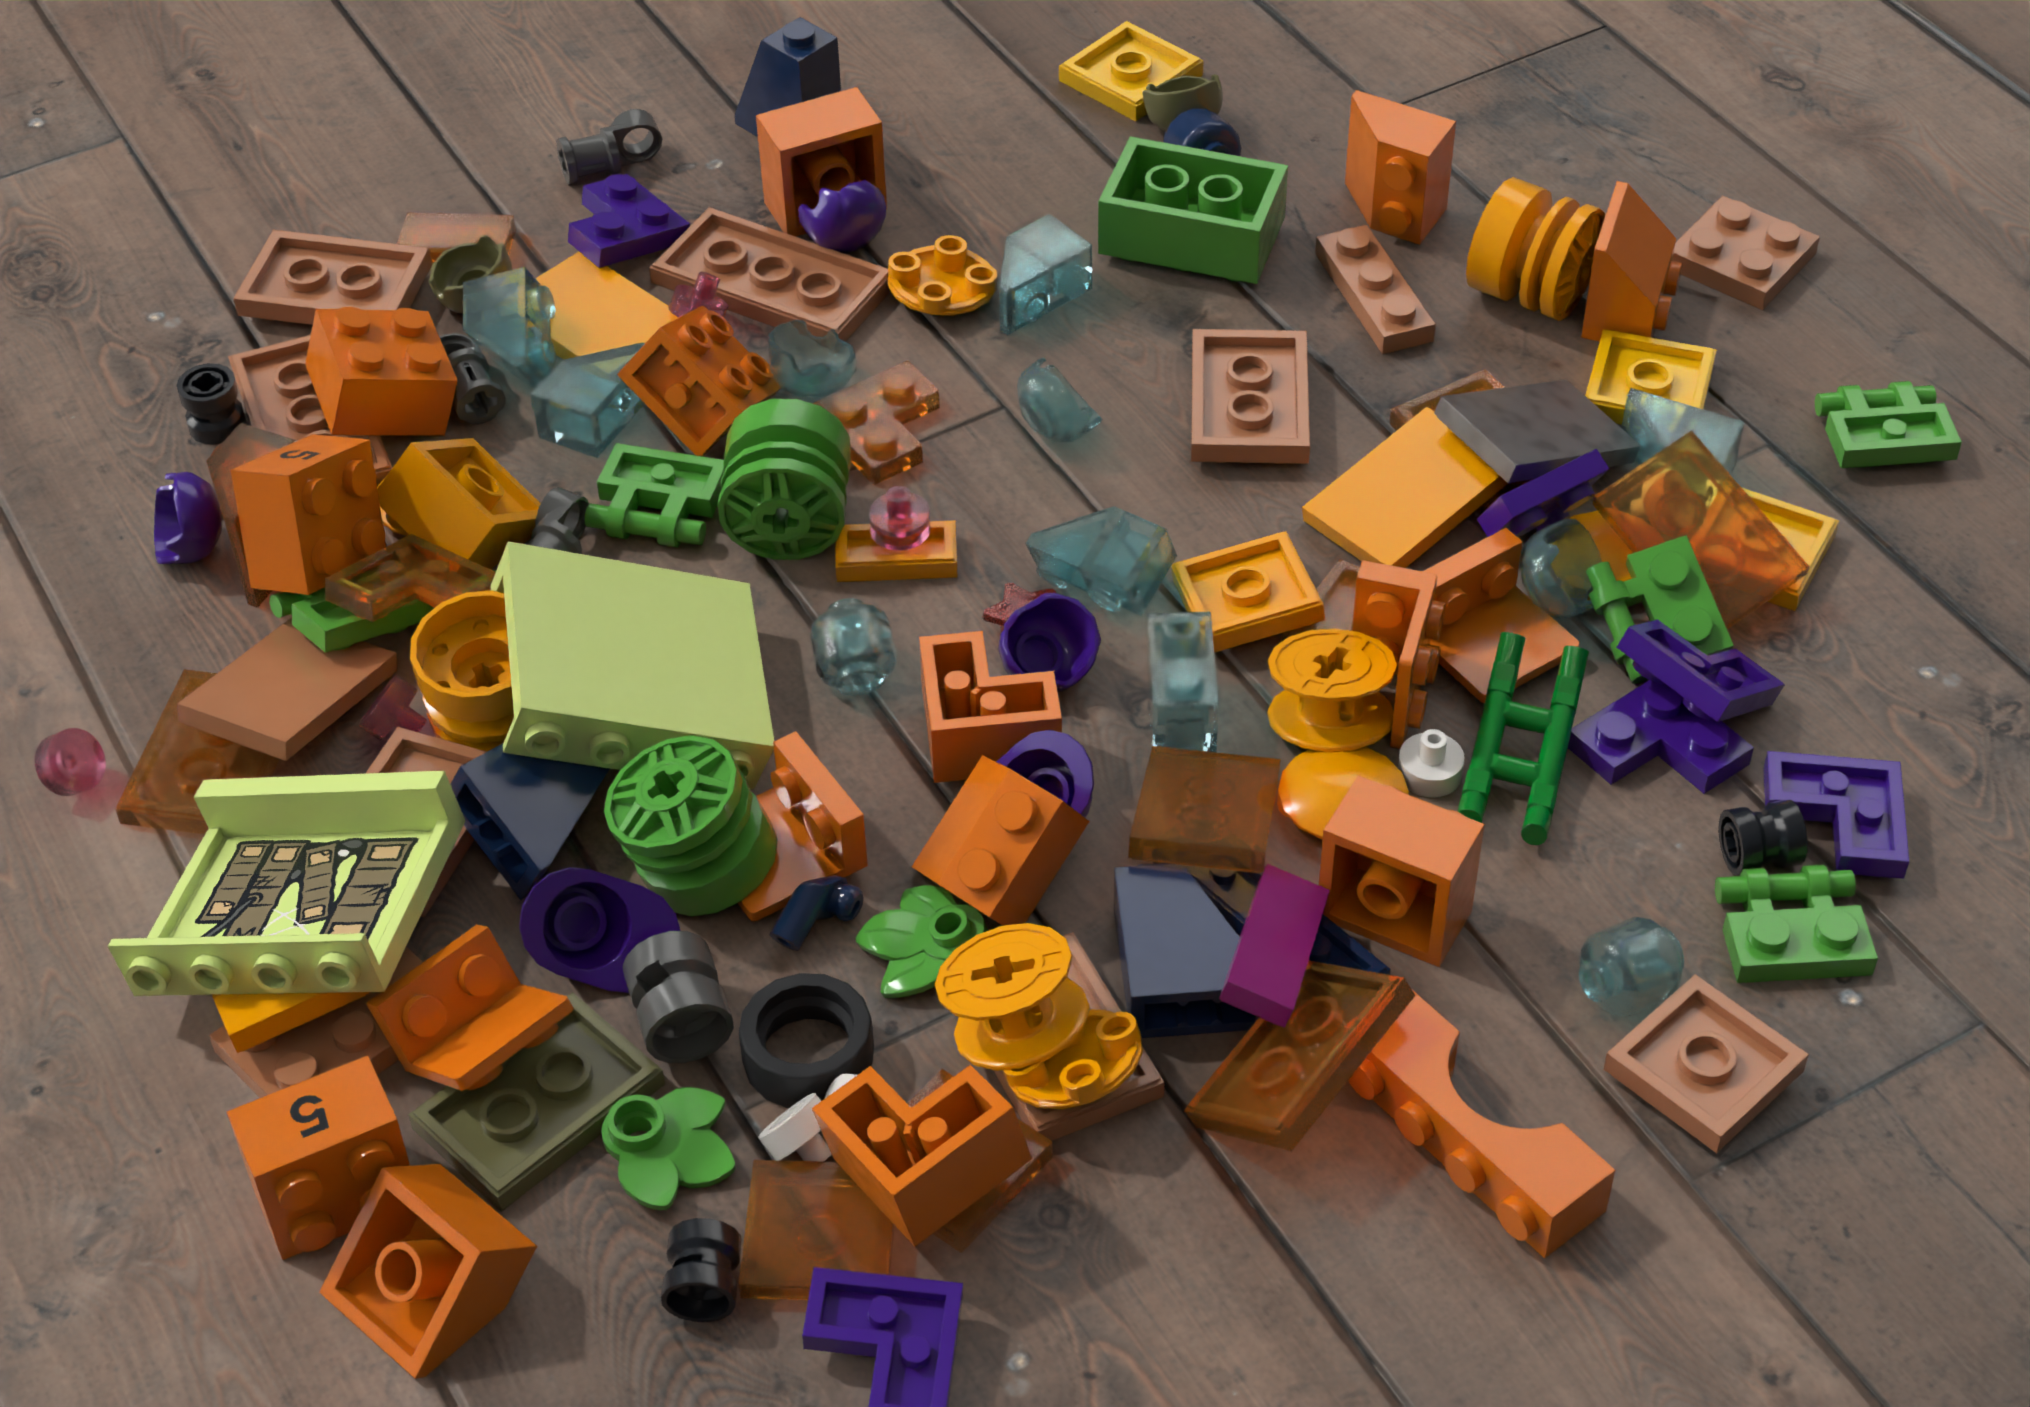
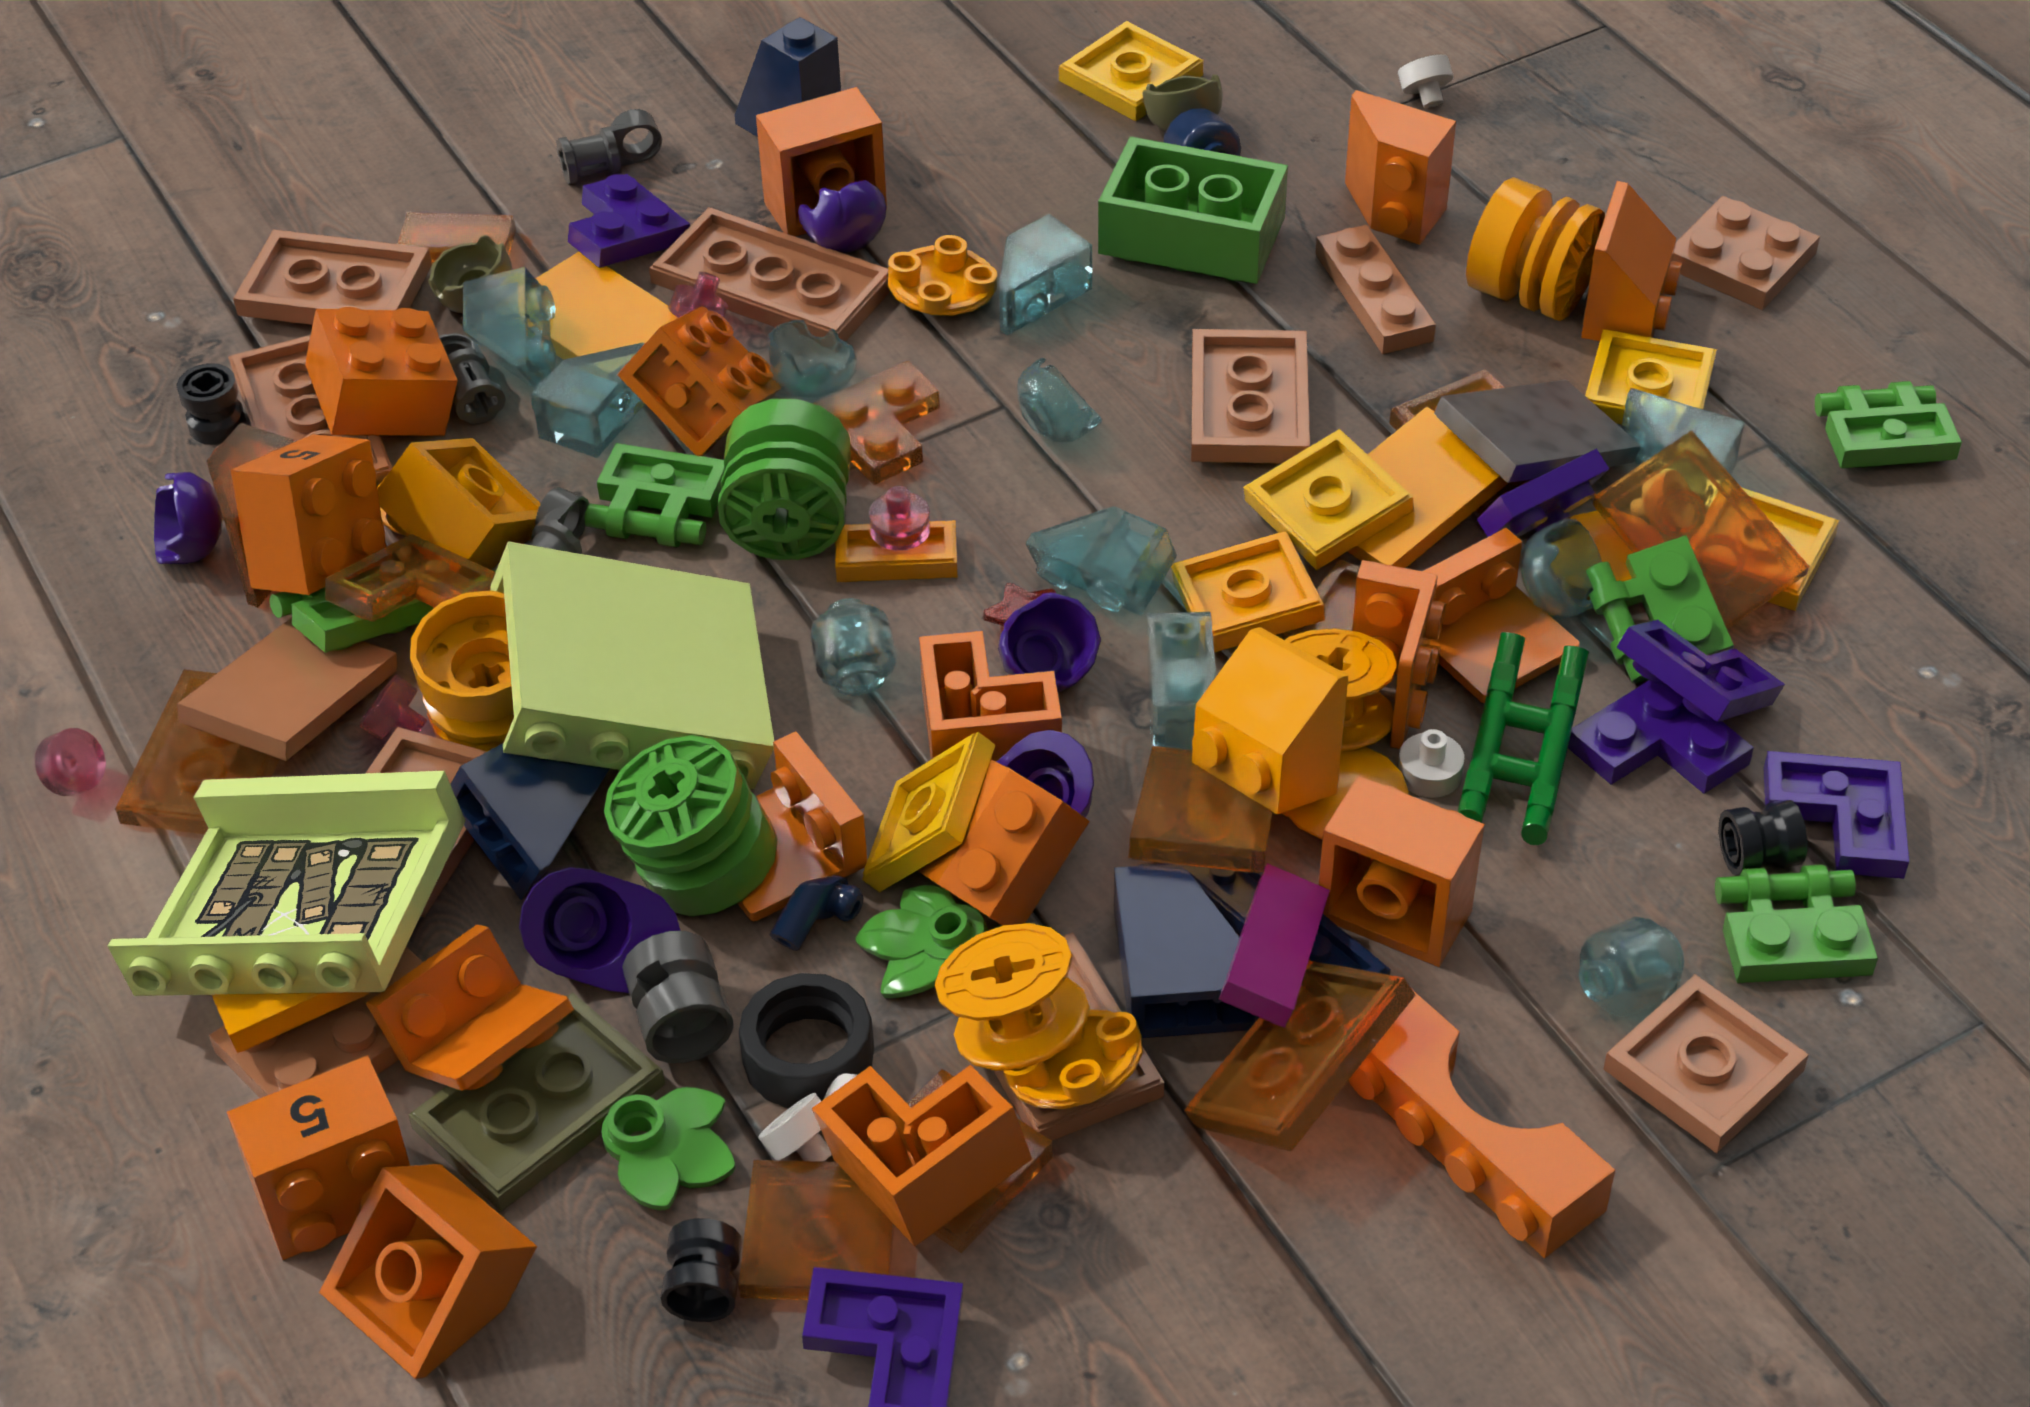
(928, 812): none -> yellow tile
(1273, 723): none -> light orange slope
(1328, 498): none -> yellow tile
(1426, 77): none -> white tile

